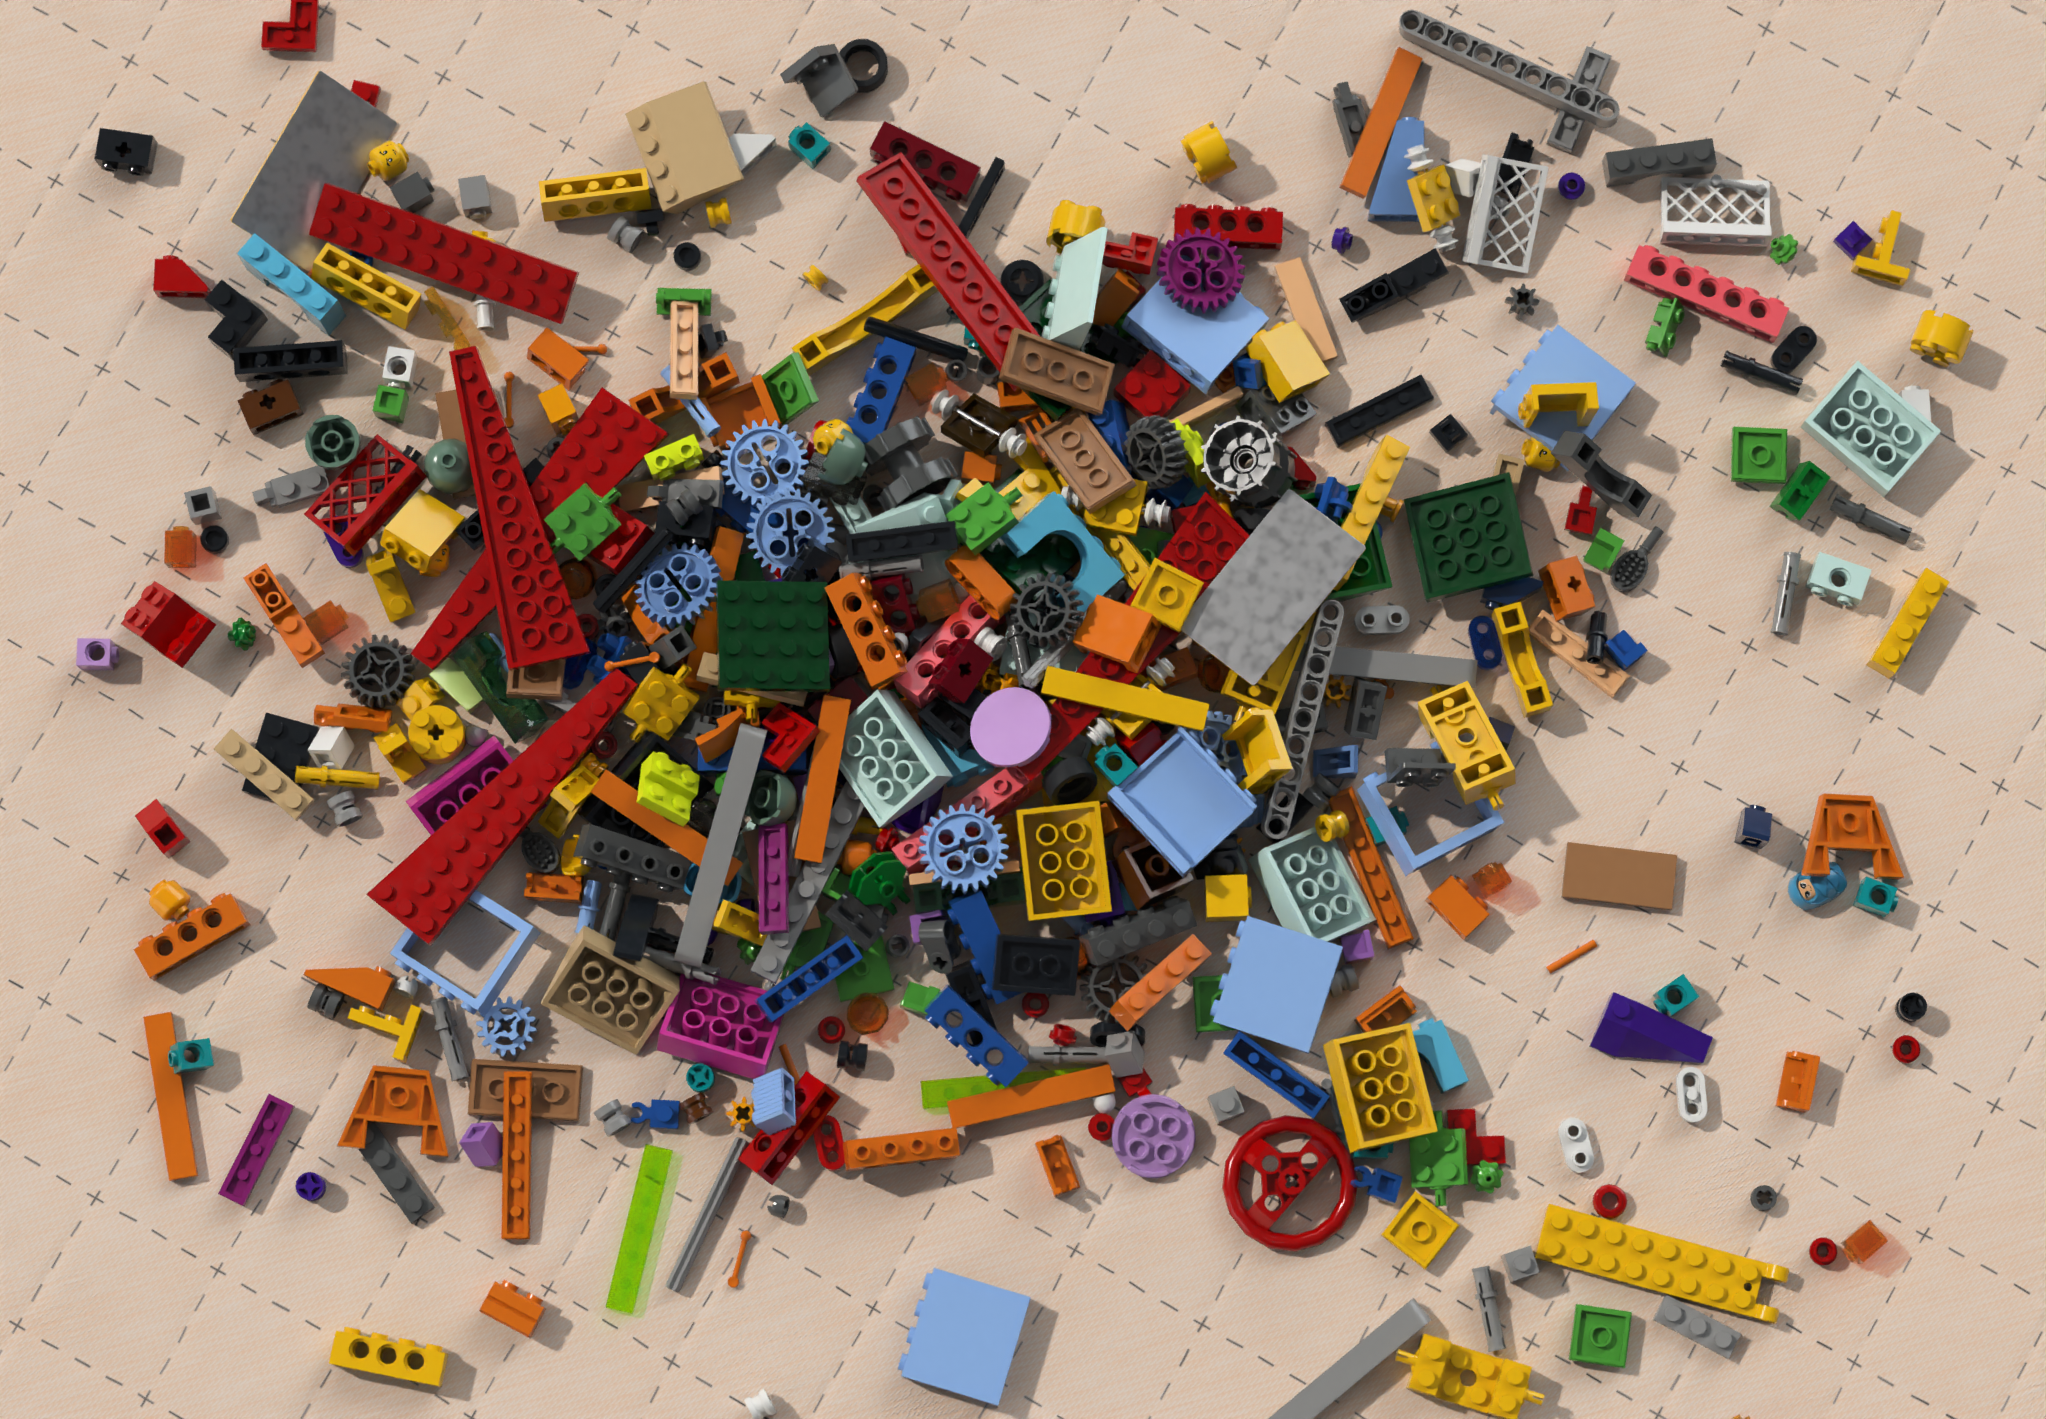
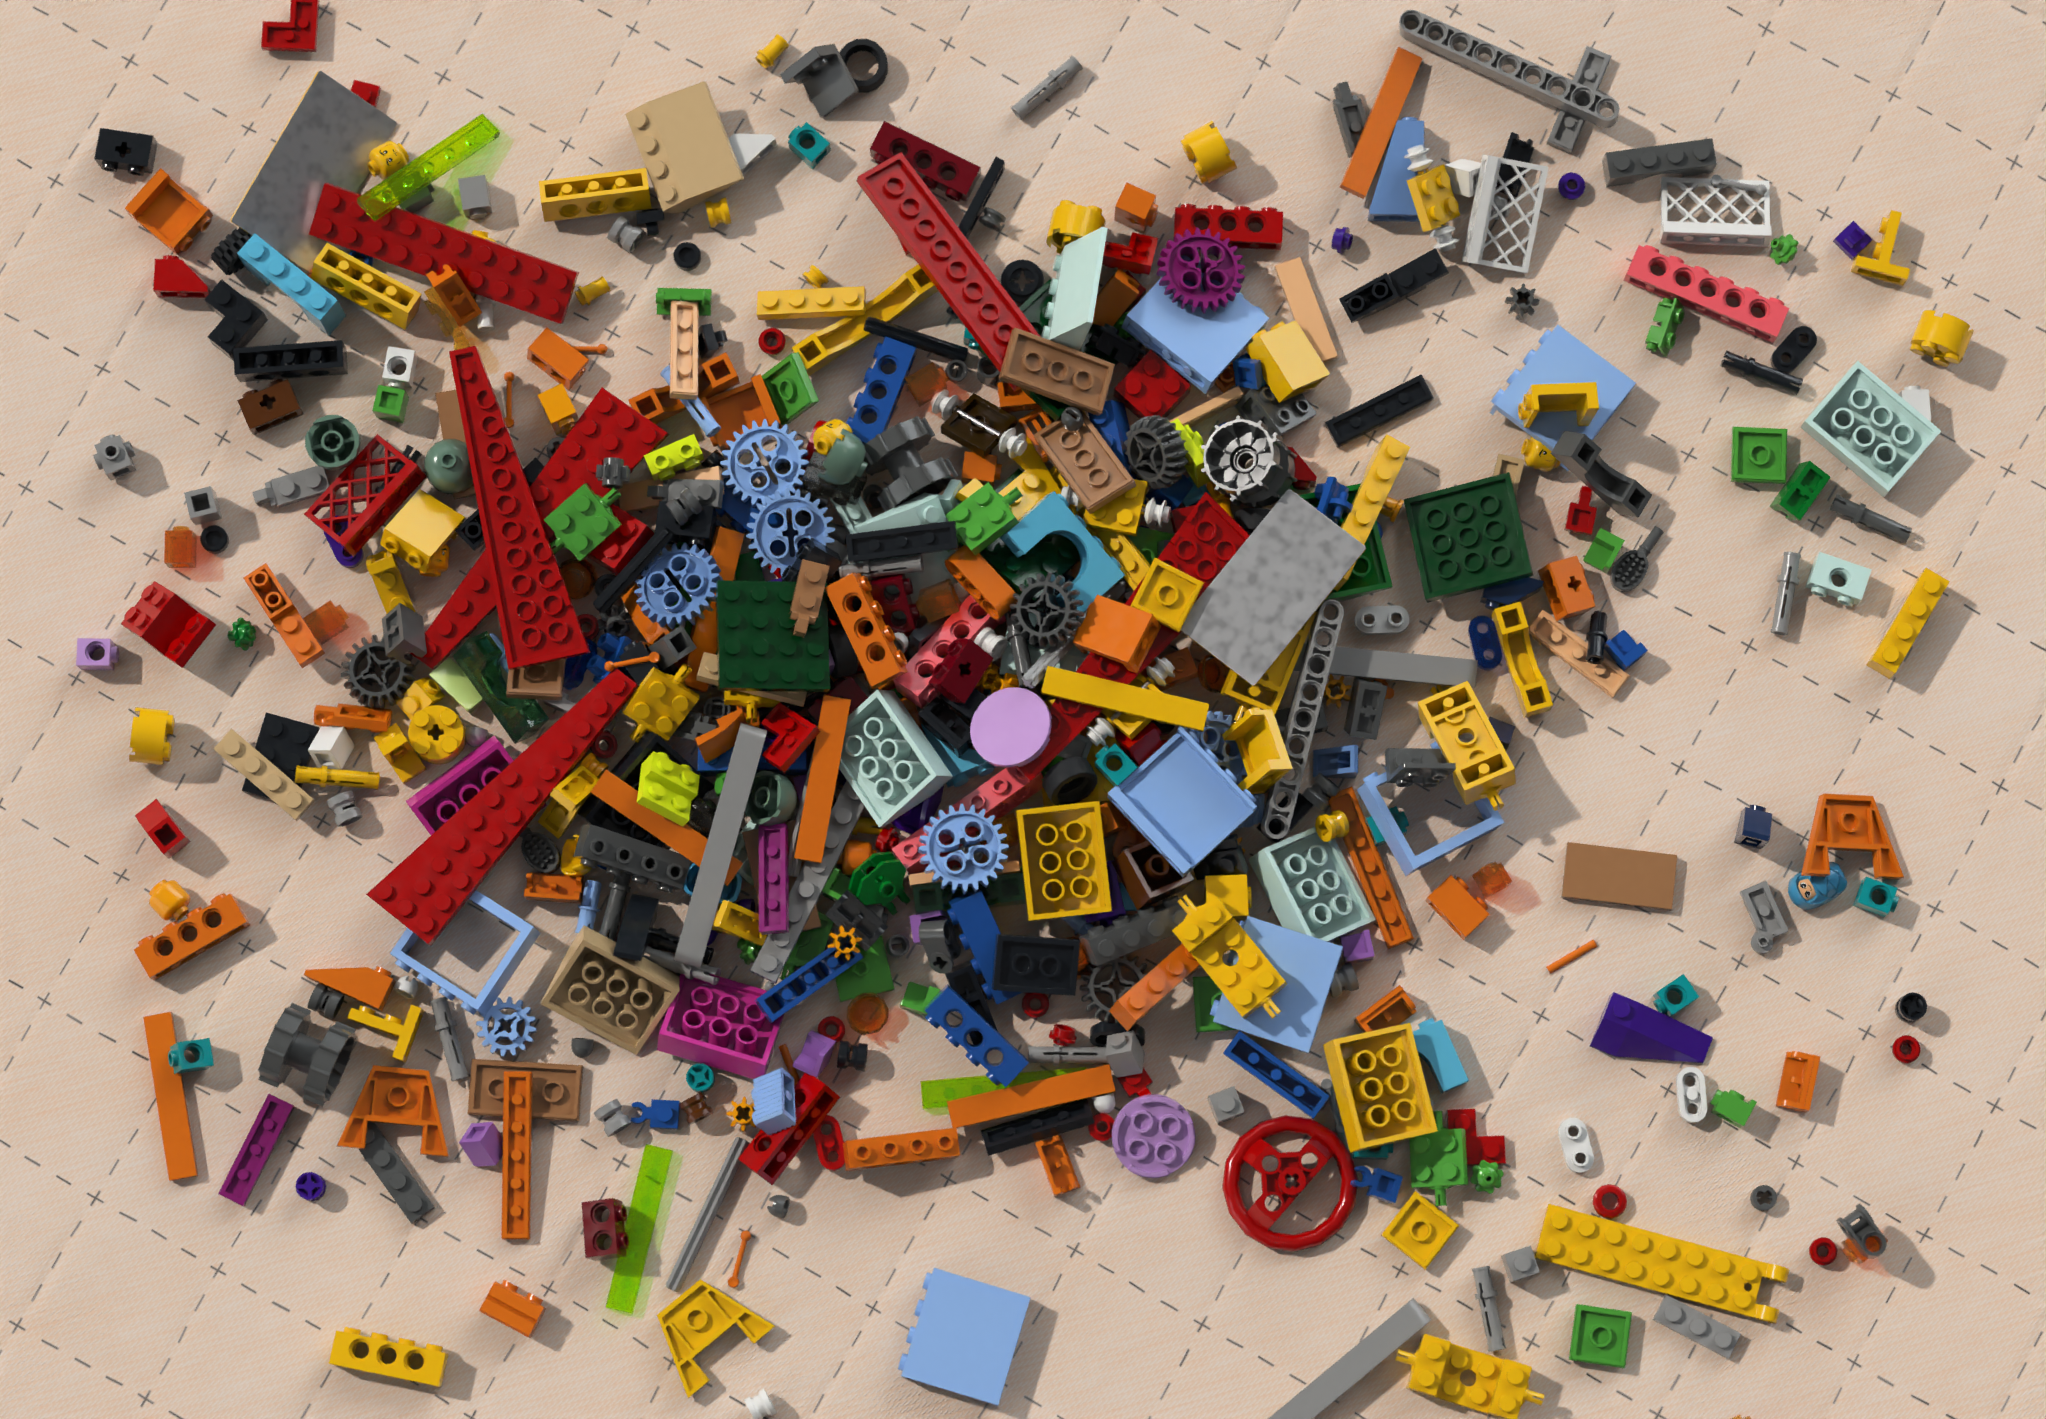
(114, 456): none -> light grey brick
(150, 736): none -> yellow brick
(169, 212): none -> orange panel
(226, 253): none -> black tyre
(293, 1048): none -> dark grey piece
(403, 634): none -> dark grey hinge
(428, 167): none -> clear neon green tile
(454, 295): none -> orange hinge
(582, 1046): none -> dark grey hinge
(592, 291): none -> yellow pin
(597, 1231): none -> dark red brick
(613, 473): none -> dark grey gear
(697, 1321): none -> yellow wing
(771, 52): none -> yellow pin
(772, 333): none -> red plate
(808, 595): none -> medium nougat hinge
(811, 303): none -> yellow plate
(815, 1054): none -> medium lavender panel
(852, 941): none -> light orange gear
(992, 219): none -> dark grey bush
(1022, 107): none -> light grey pin
(1037, 1126): none -> black plate
(1069, 422): none -> dark grey hinge
(1136, 208): none -> orange brick
(1208, 935): none -> yellow brick
(1448, 433): black tile -> none
(1732, 1107): none -> bright green brick
(1764, 916): none -> light grey hinge
(1861, 1231): none -> dark grey piece

